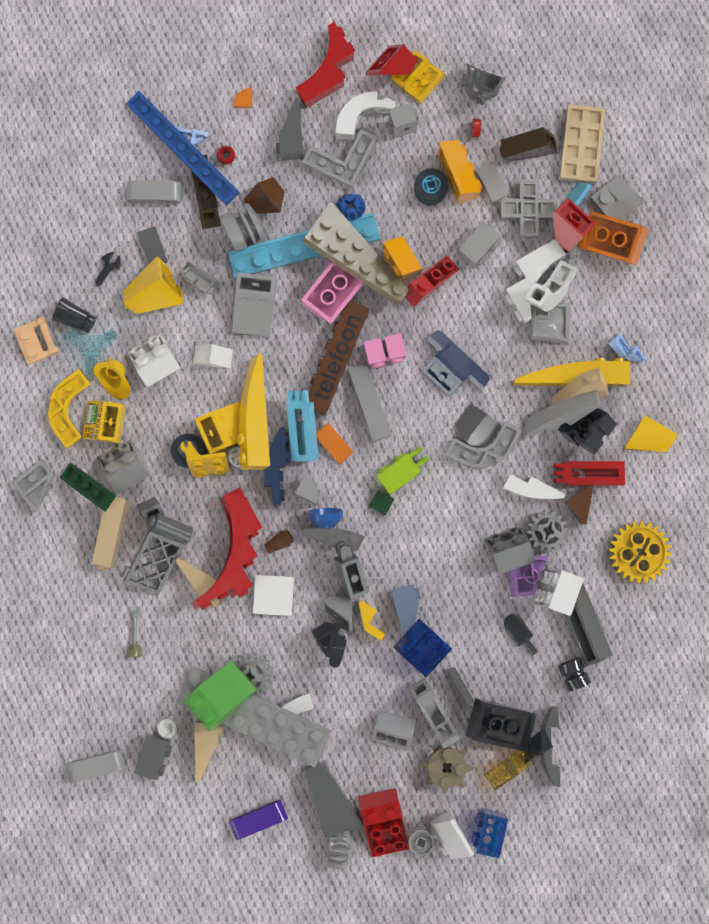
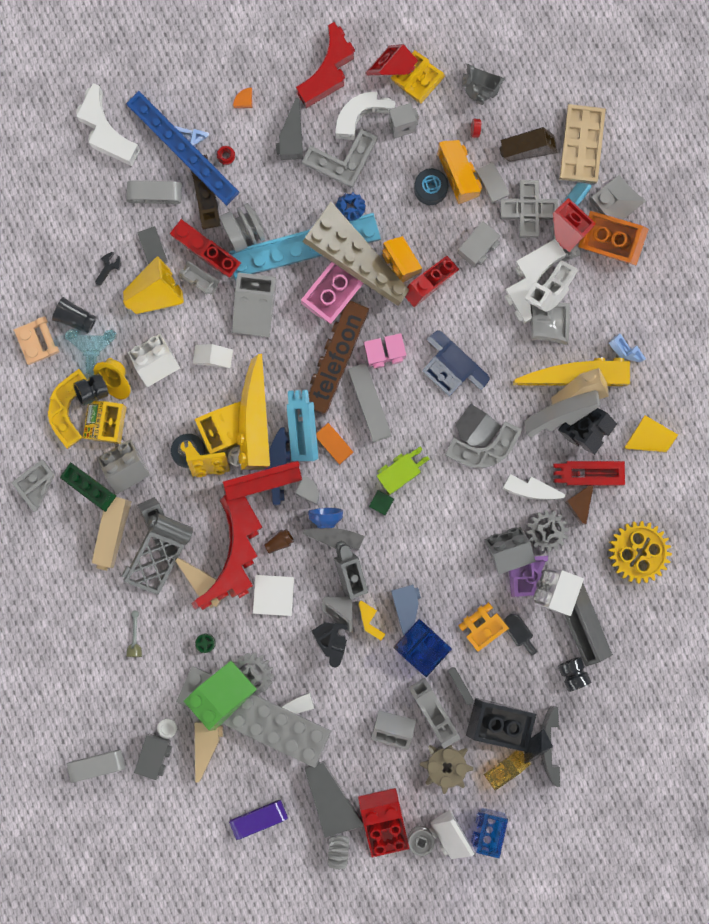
(89, 390): none -> black wheel
(104, 137): none -> white arch
(201, 643): none -> dark green wheel
(205, 248): none -> red slope
(262, 480): none -> red fence
(266, 197): reddish brown slope -> none
(486, 632): none -> light orange plate

